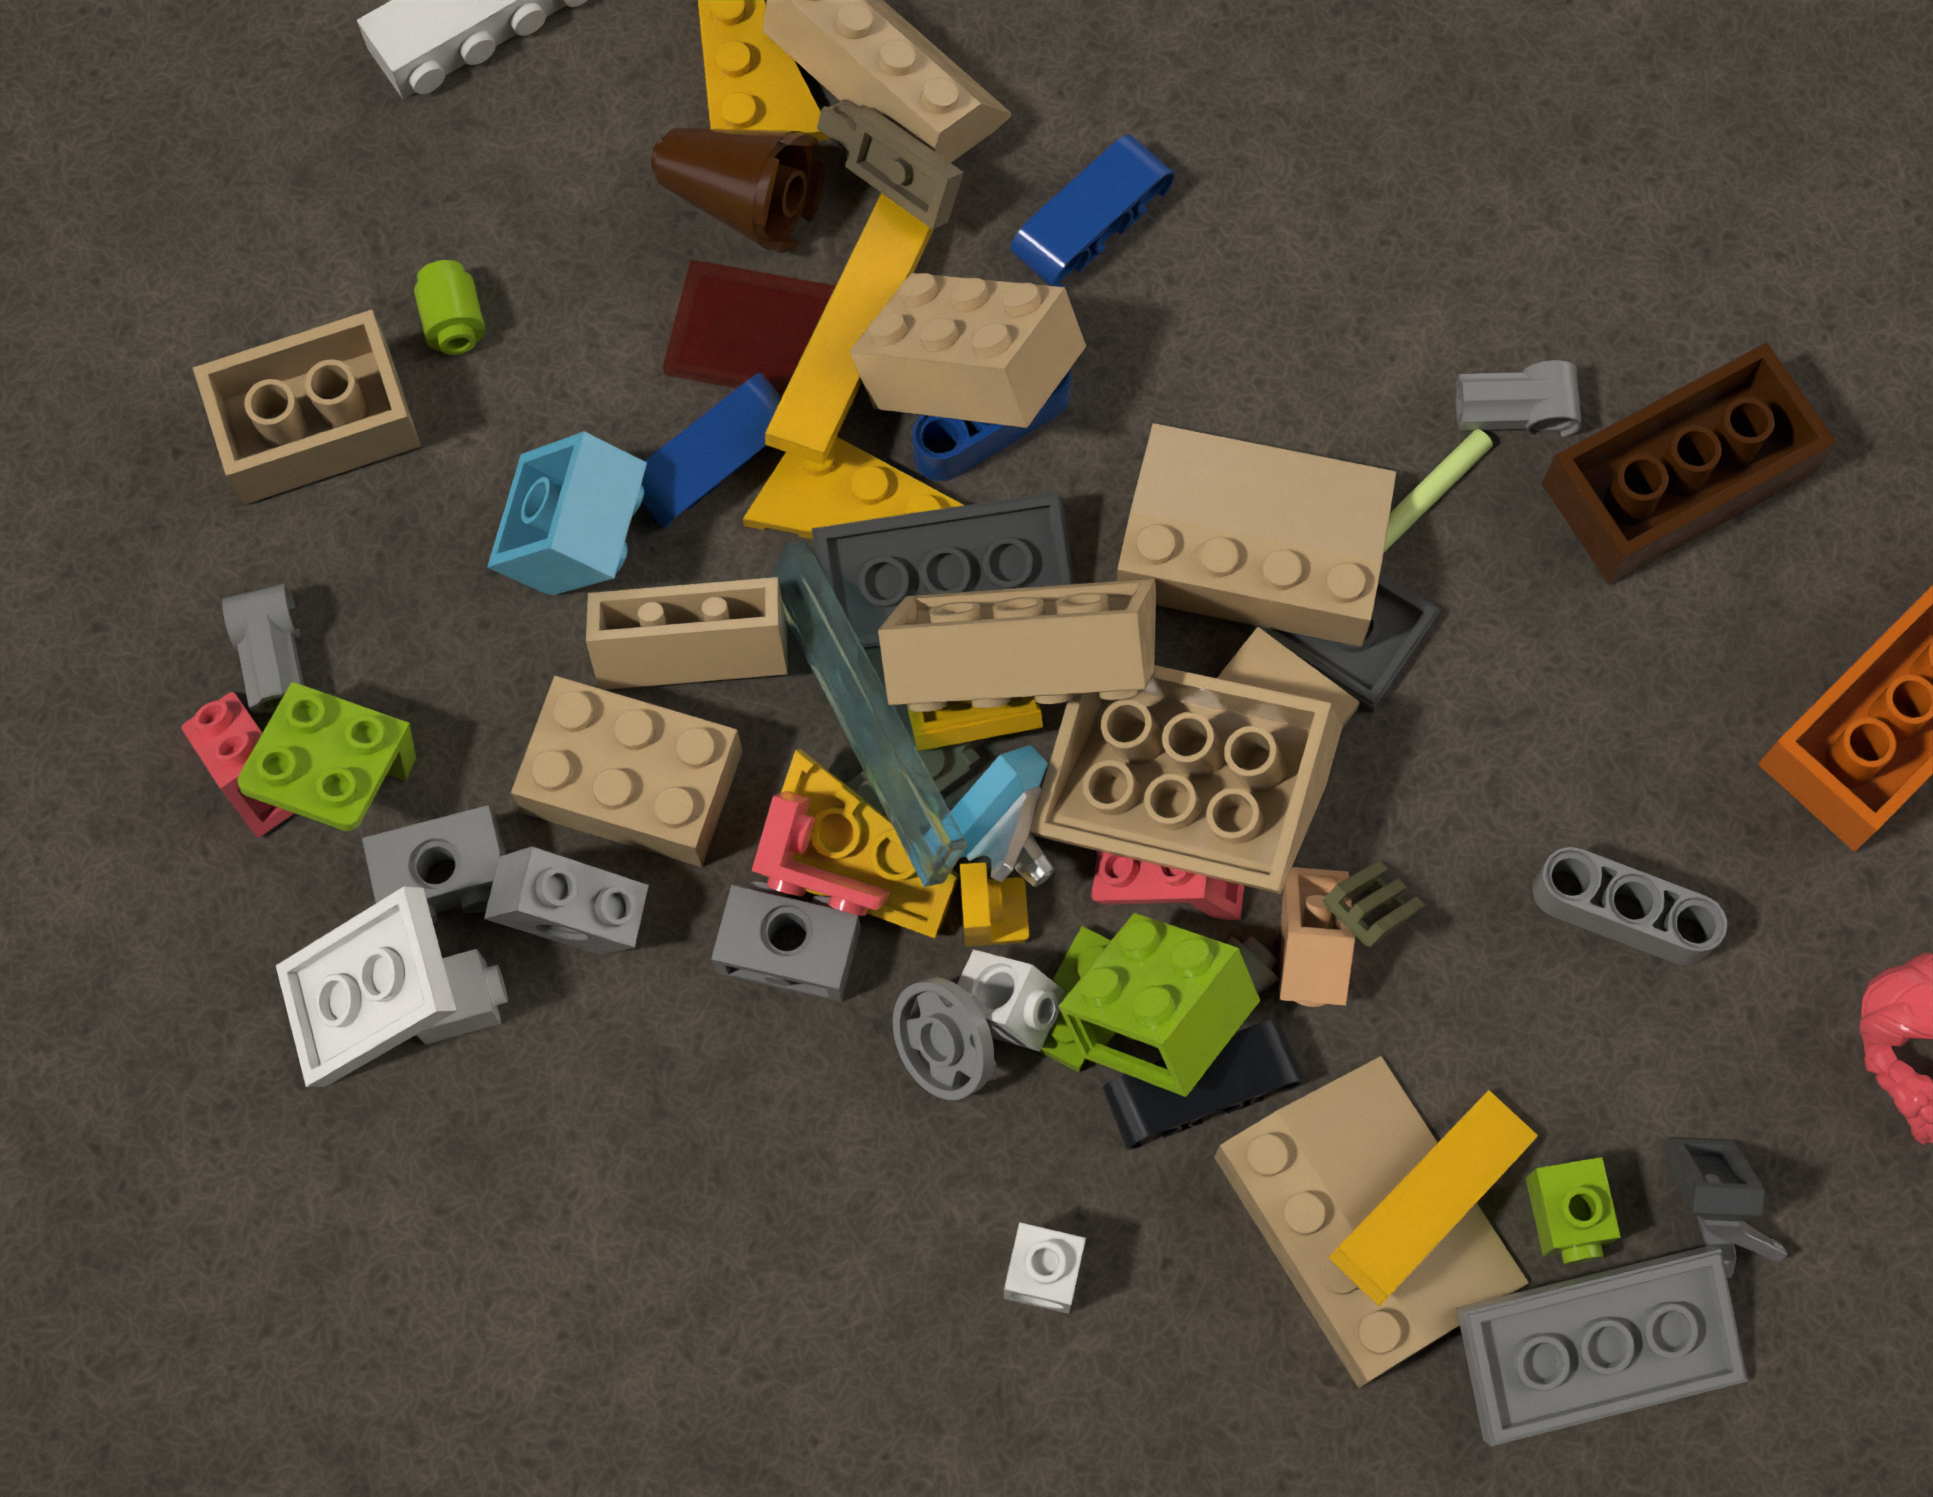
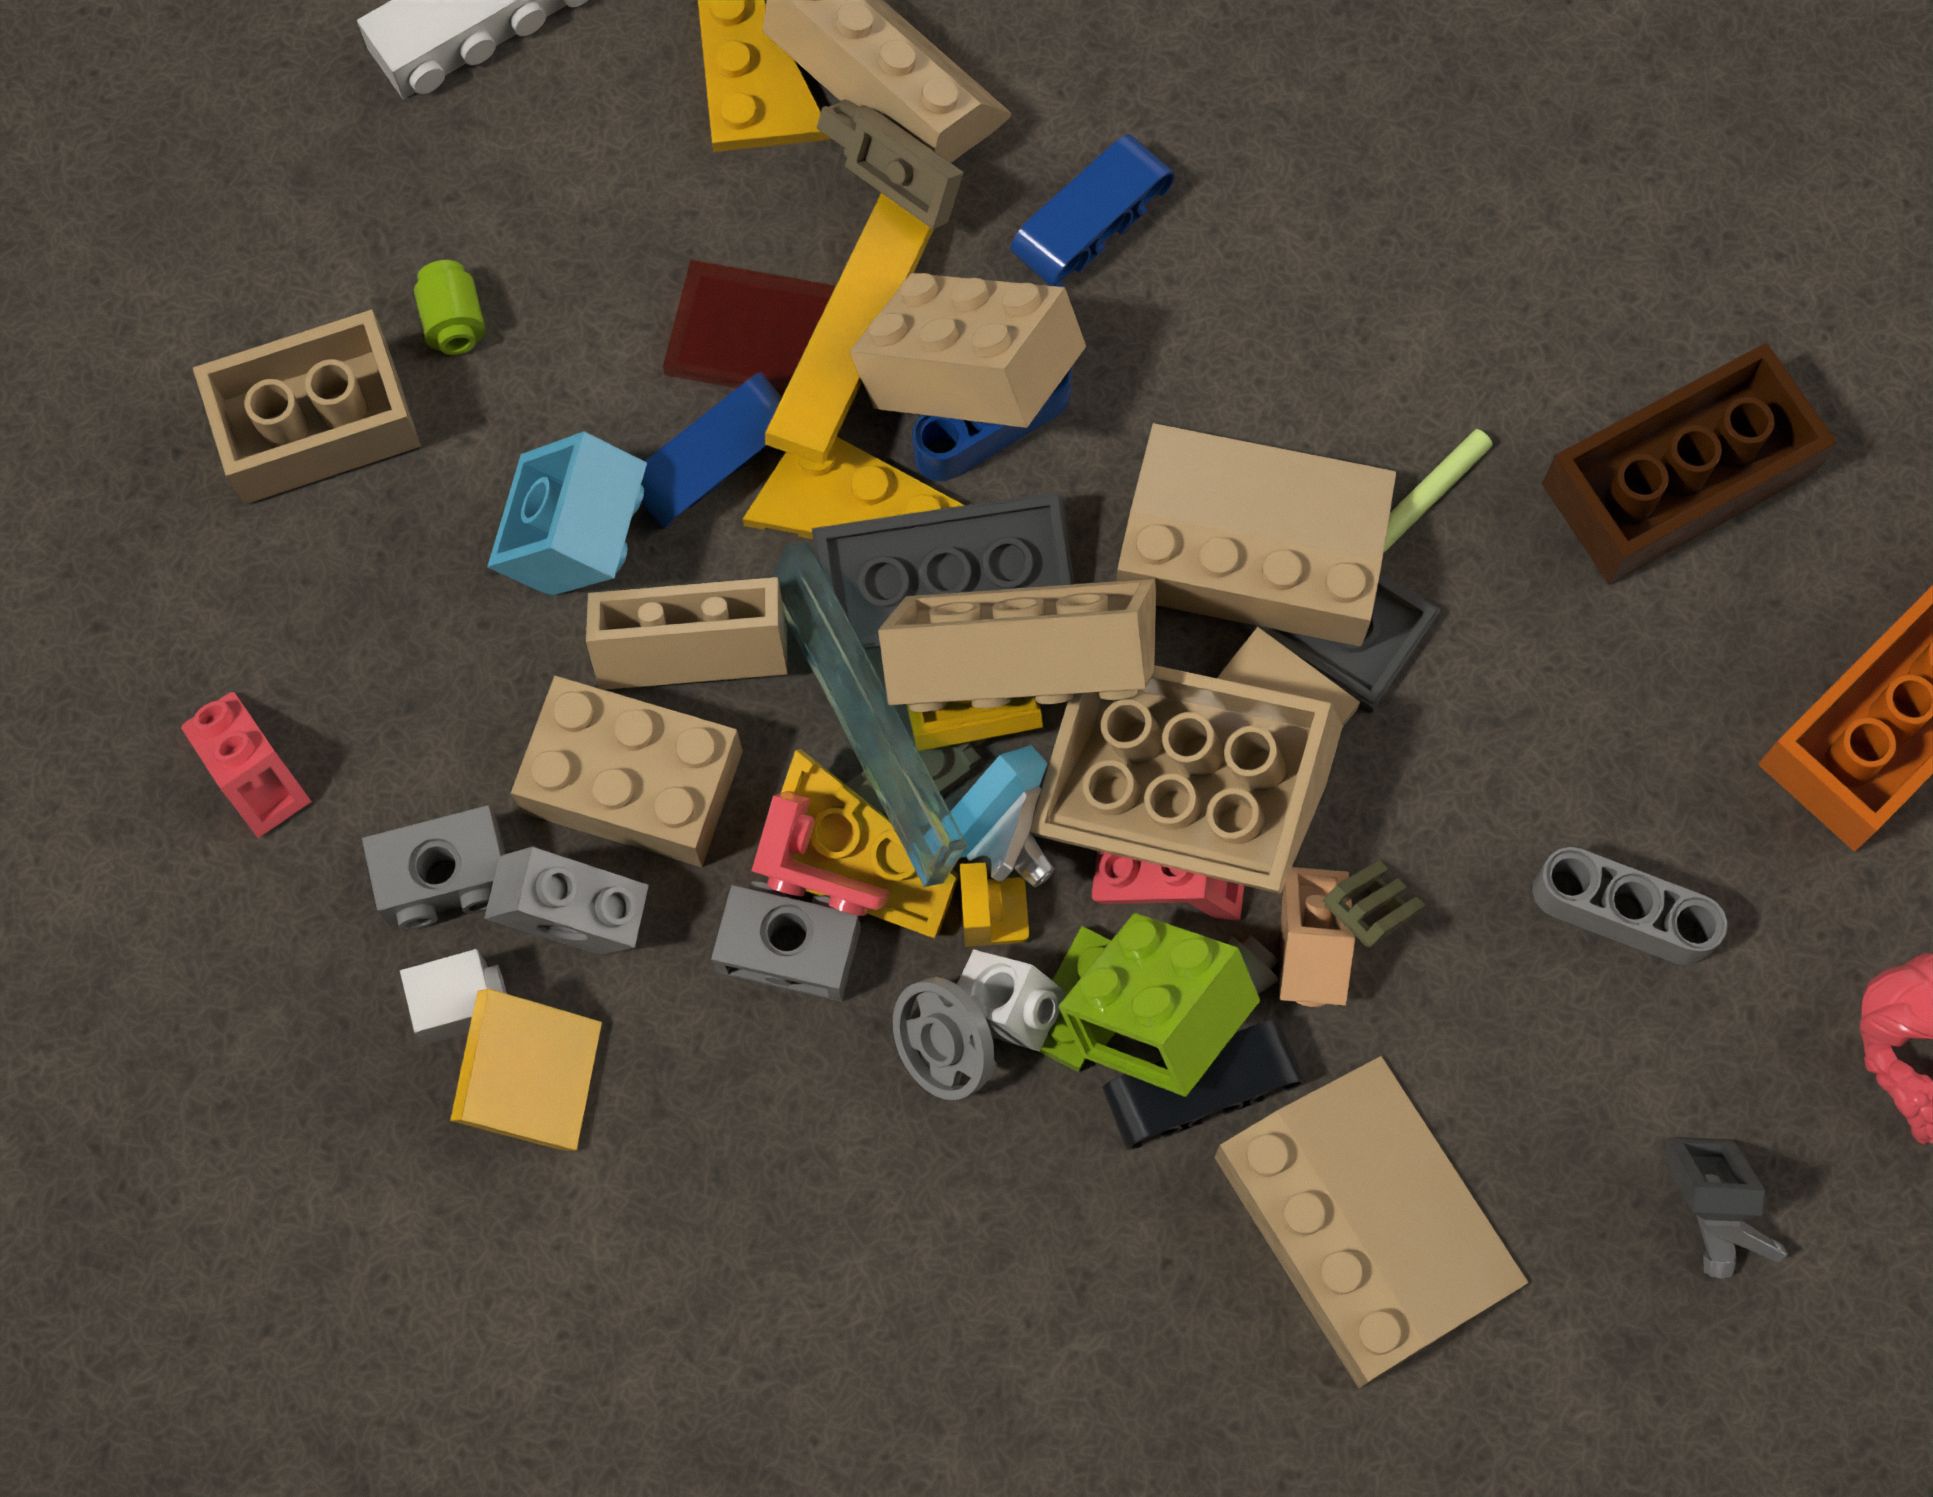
(265, 639): light grey piece -> none
(326, 757): lime bracket -> none
(365, 987): white plate -> none
(526, 1070): none -> yellow tile
(744, 178): reddish brown cone -> none
(1044, 1268): white brick -> none
(1432, 1198): yellow tile -> none
(1536, 400): light grey piece -> none
(1573, 1210): lime brick -> none
(1601, 1345): light grey tile -> none

